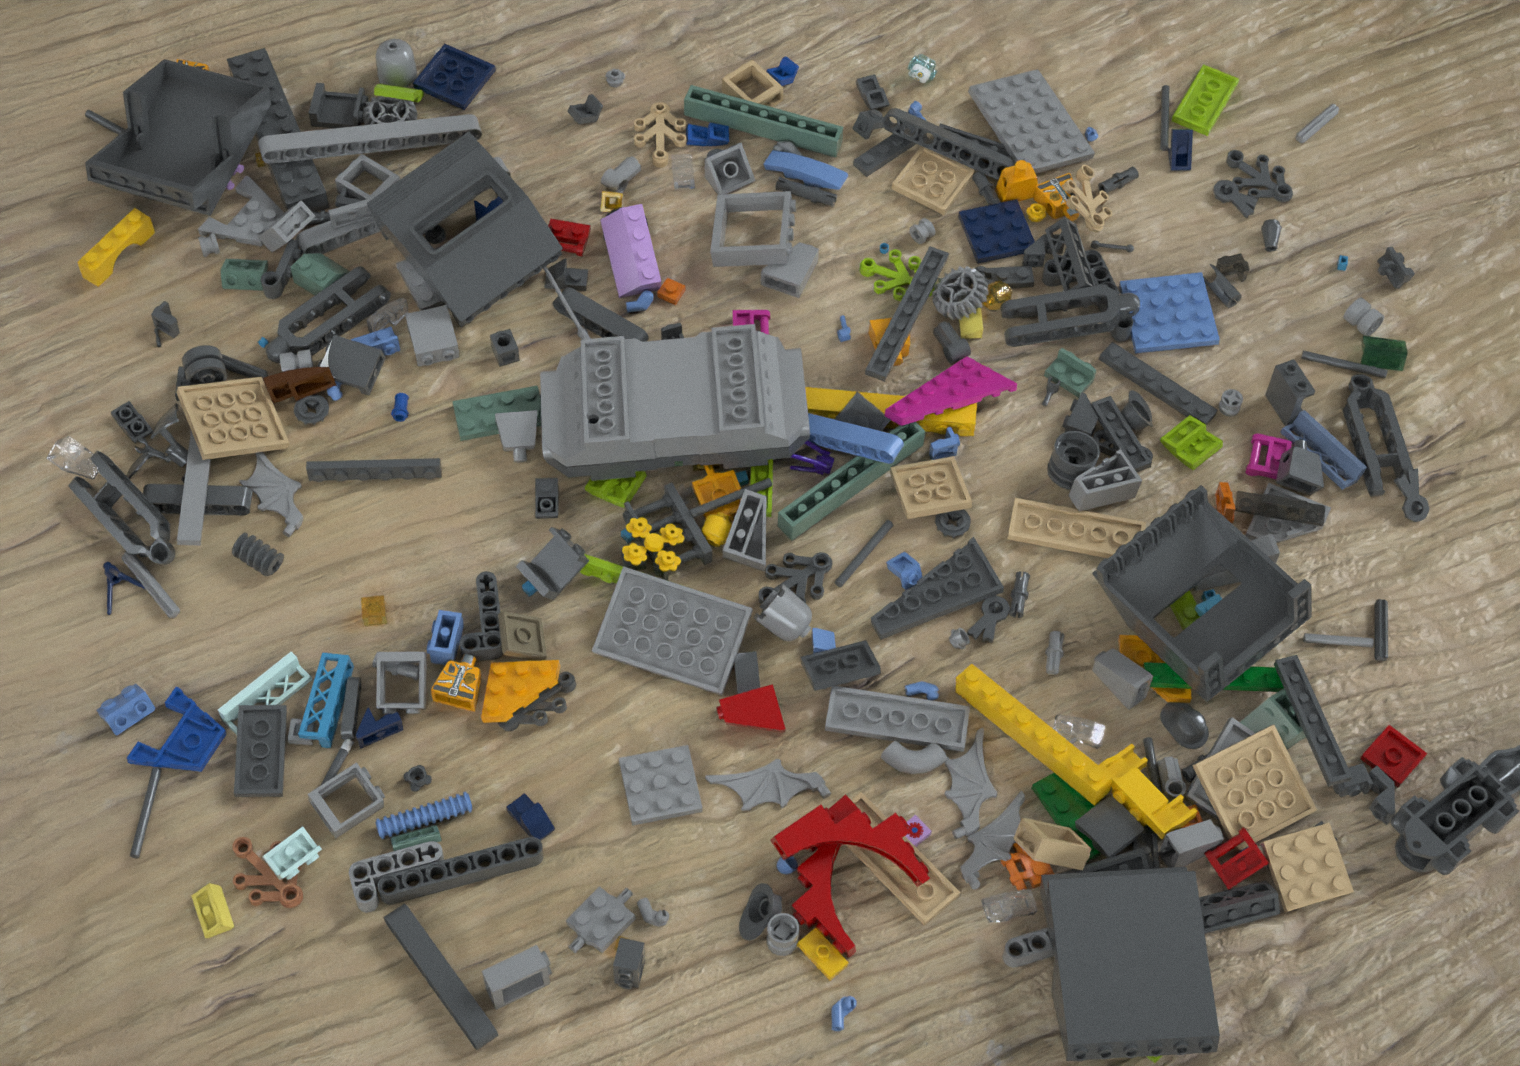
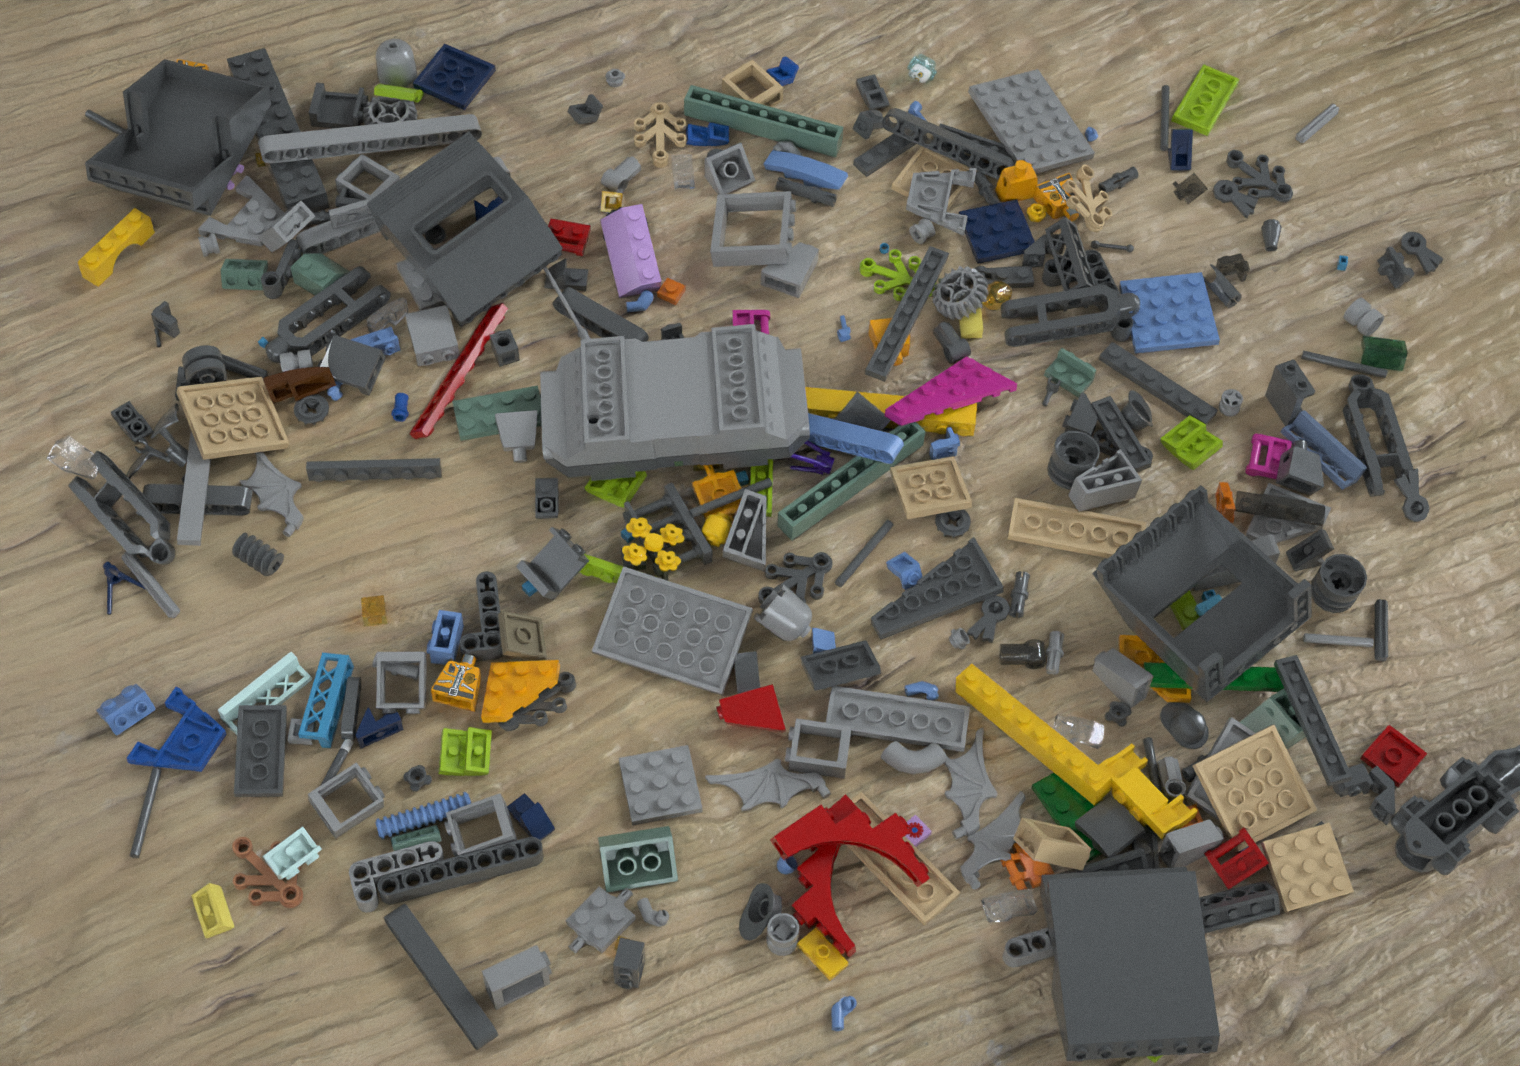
(457, 373): none -> red plate
(465, 752): none -> lime slope
(475, 810): none -> light grey window
(638, 859): none -> sand green slope
(822, 767): none -> light grey window
(931, 194): none -> light grey wing
(1028, 654): none -> clear smoke piece
(1121, 708): none -> dark grey plate
(1189, 189): none -> clear smoke bracket
(1310, 551): none -> dark grey slope
(1338, 583): none -> dark grey wheel
(1415, 244): none -> dark grey piece

